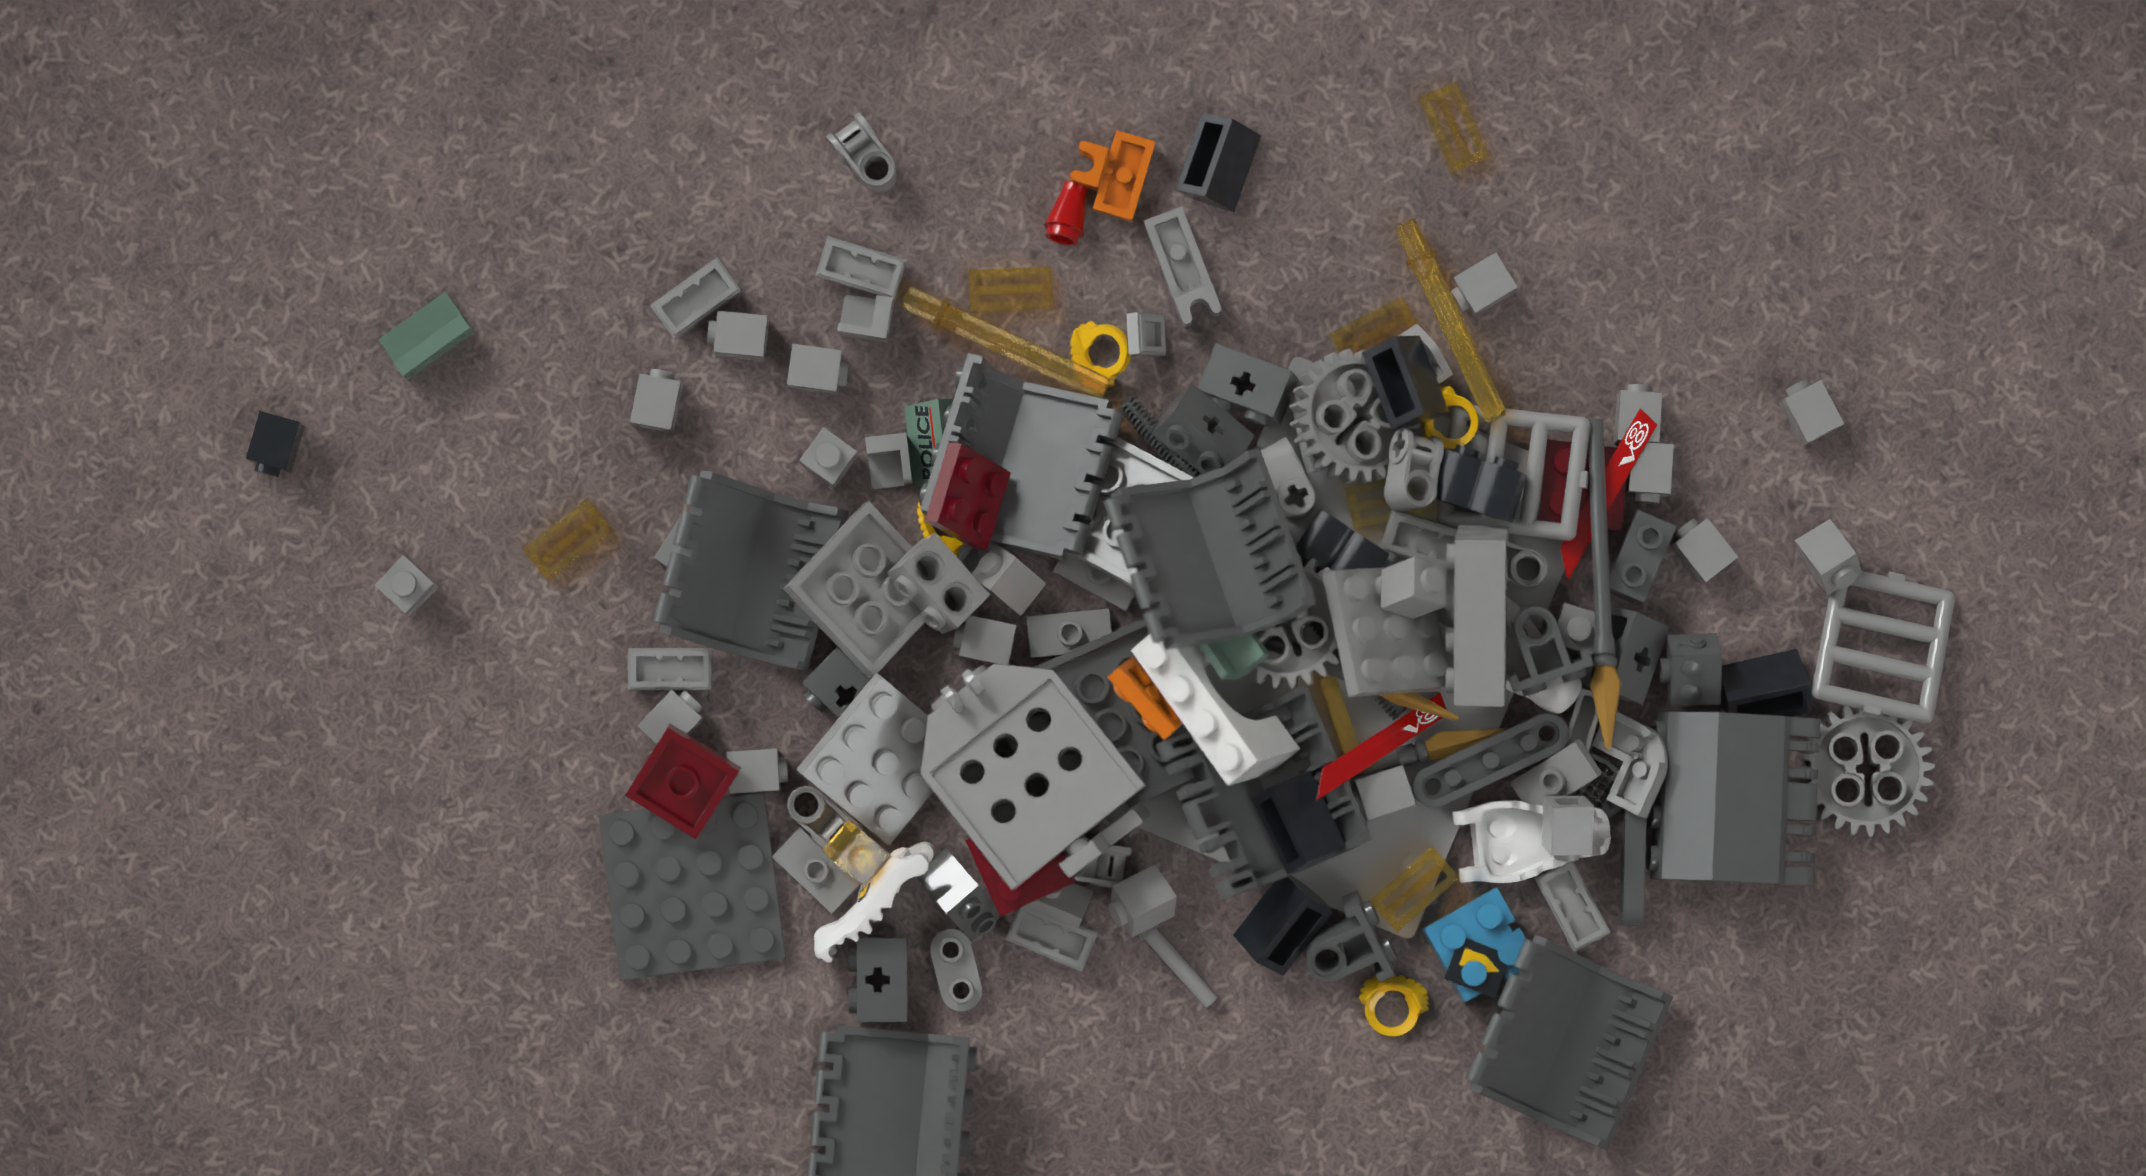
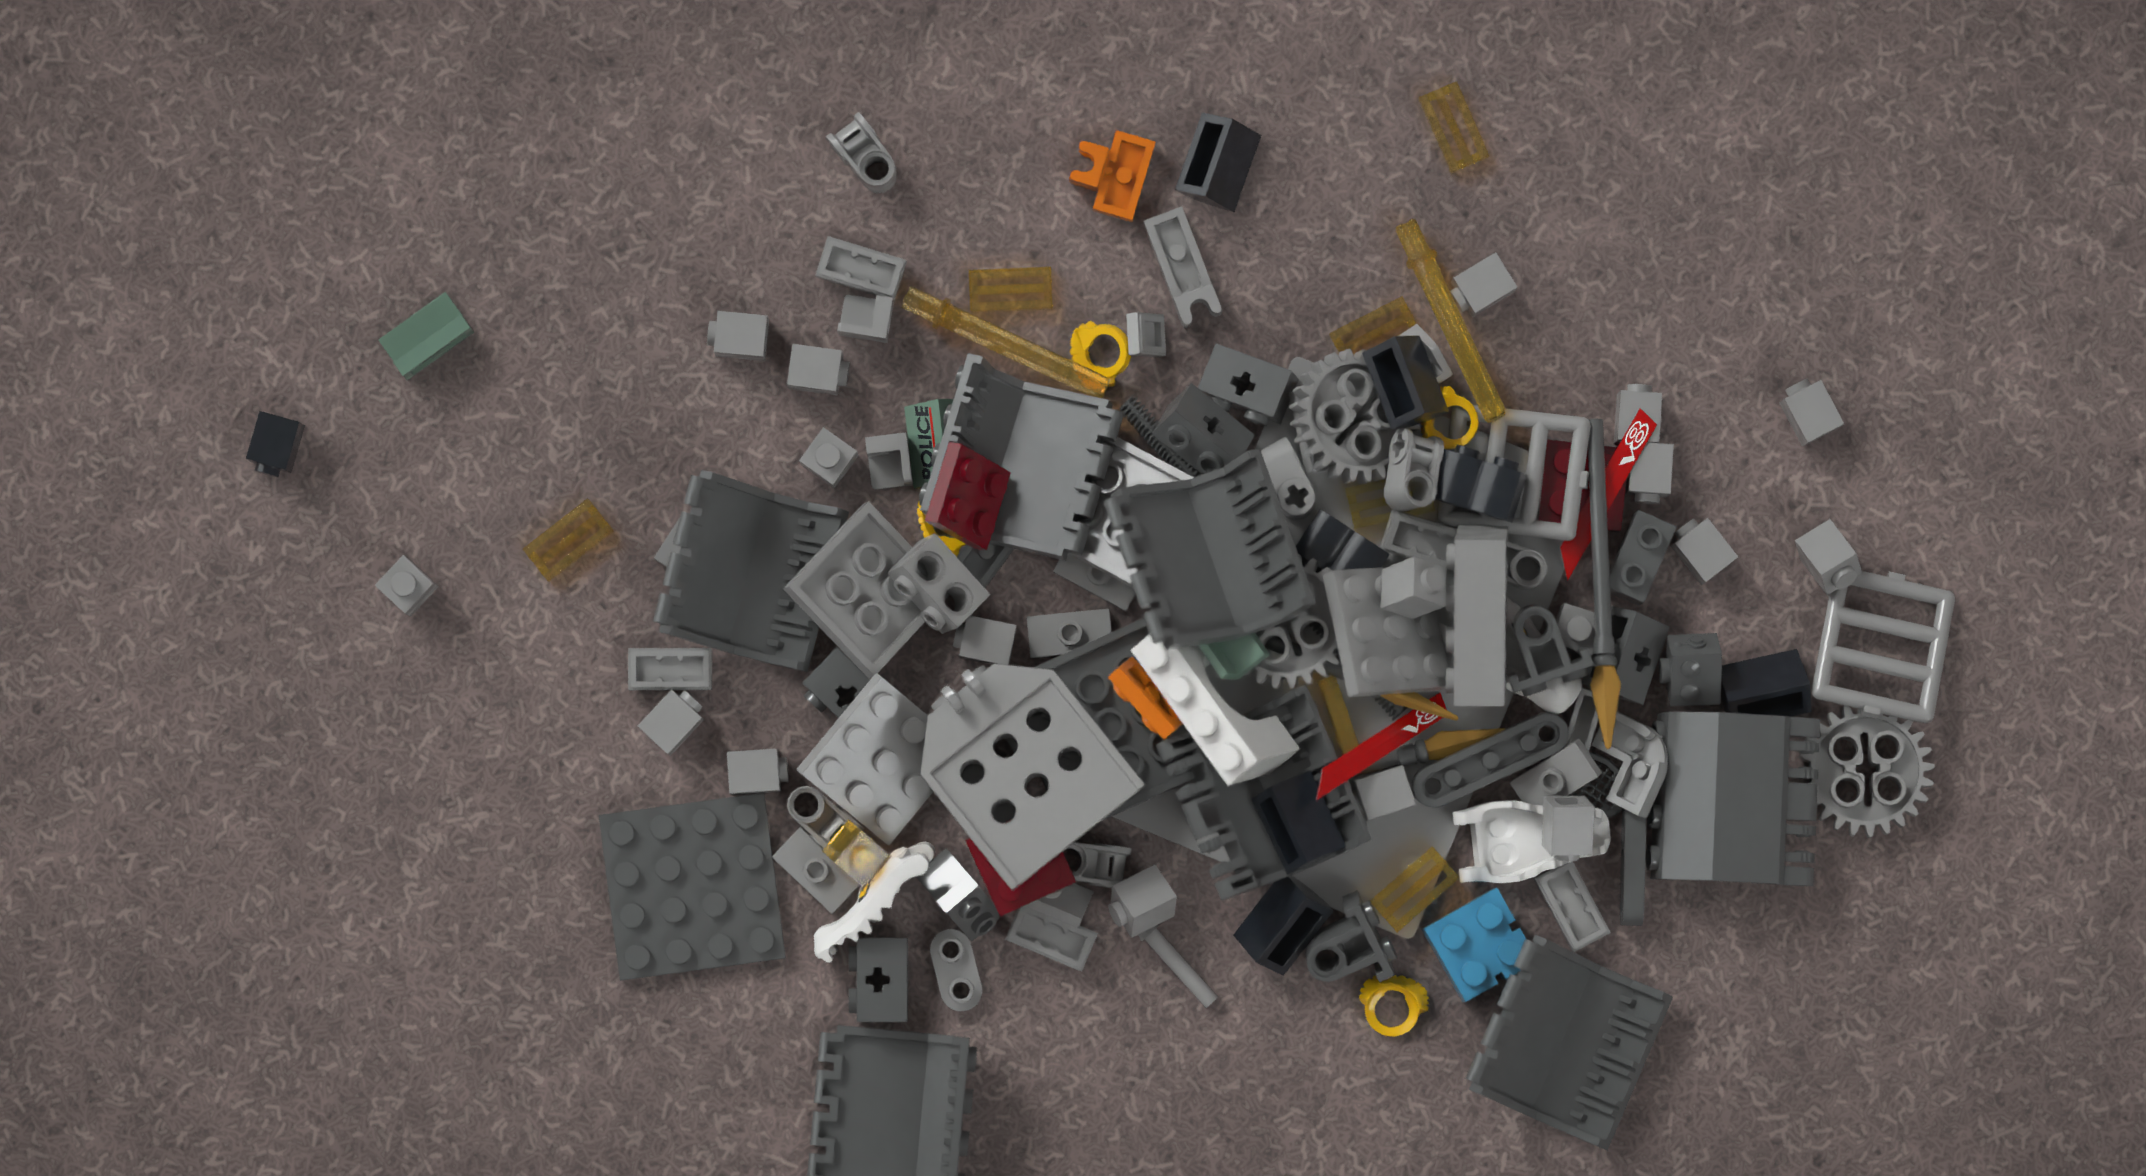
(656, 401): light grey brick -> none
(683, 781): dark red plate -> none
(695, 298): light grey plate -> none
(1008, 579): light grey brick -> none
(1067, 216): red cone -> none
(1086, 850): light grey plate -> none
(1477, 952): black sticker -> none

